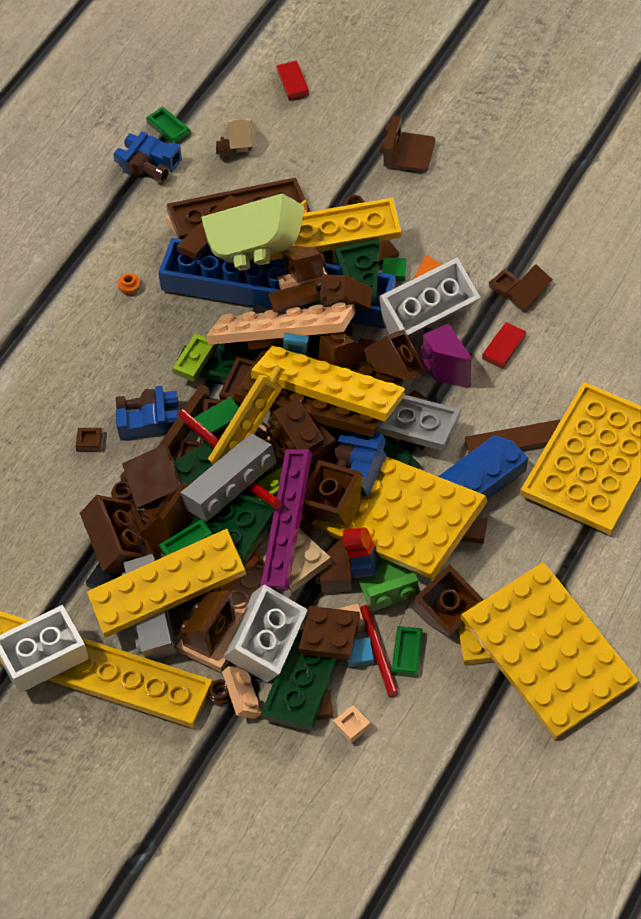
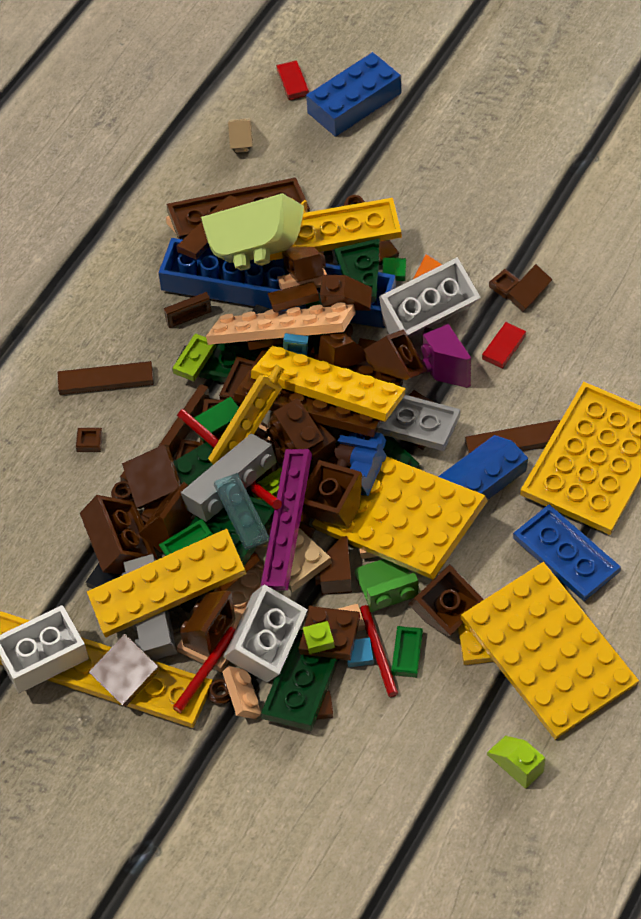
(105, 378): none -> reddish brown tile
(124, 670): none -> tile
(131, 287): orange plate -> none
(148, 156): blue hips -> none
(151, 417): blue hips -> none
(168, 125): green tile -> none
(187, 309): none -> reddish brown tile
(204, 671): none -> red bar
(222, 147): reddish brown plate -> none
(241, 511): none -> clear light blue tile
(318, 637): none -> lime plate
(352, 724): light nougat plate -> none
(354, 94): none -> blue brick
(361, 552): leg -> none
(406, 149): reddish brown bracket -> none
(477, 531): reddish brown tile -> none
(518, 759): none -> lime slope
(566, 552): none -> blue plate

